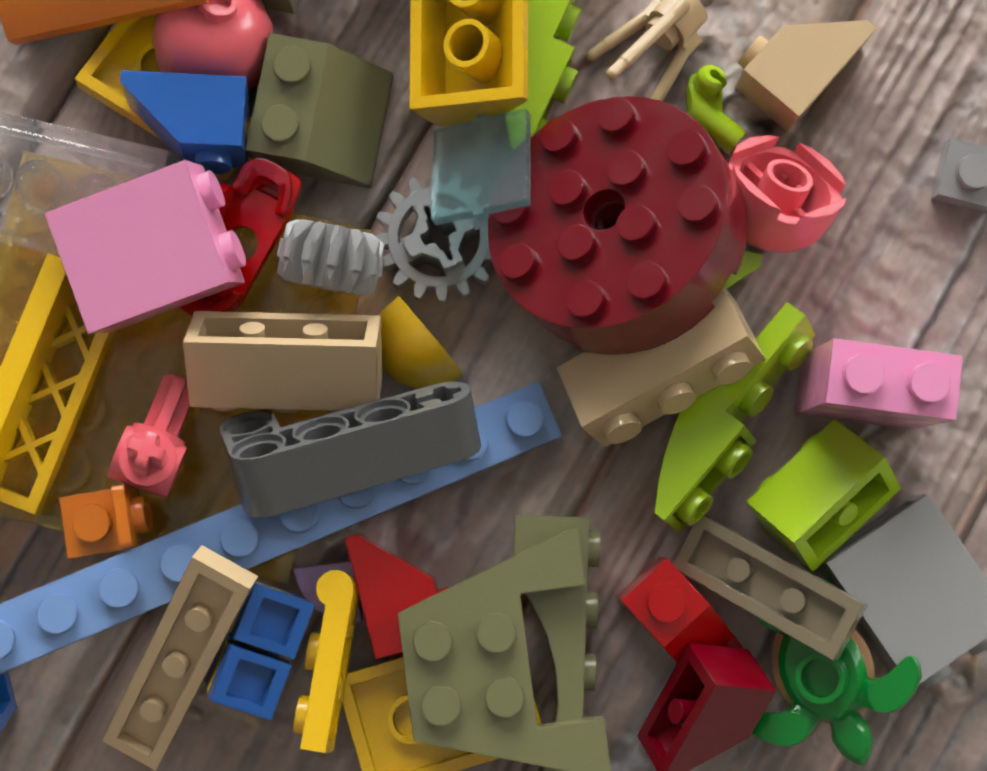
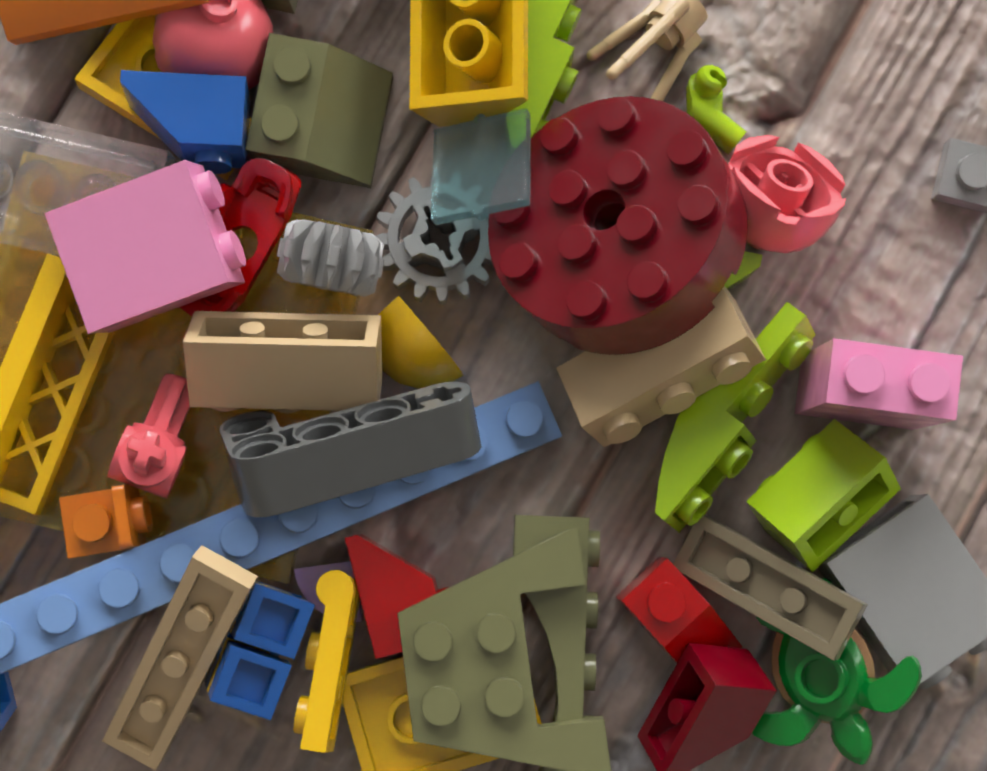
(798, 65): tan slope -> none

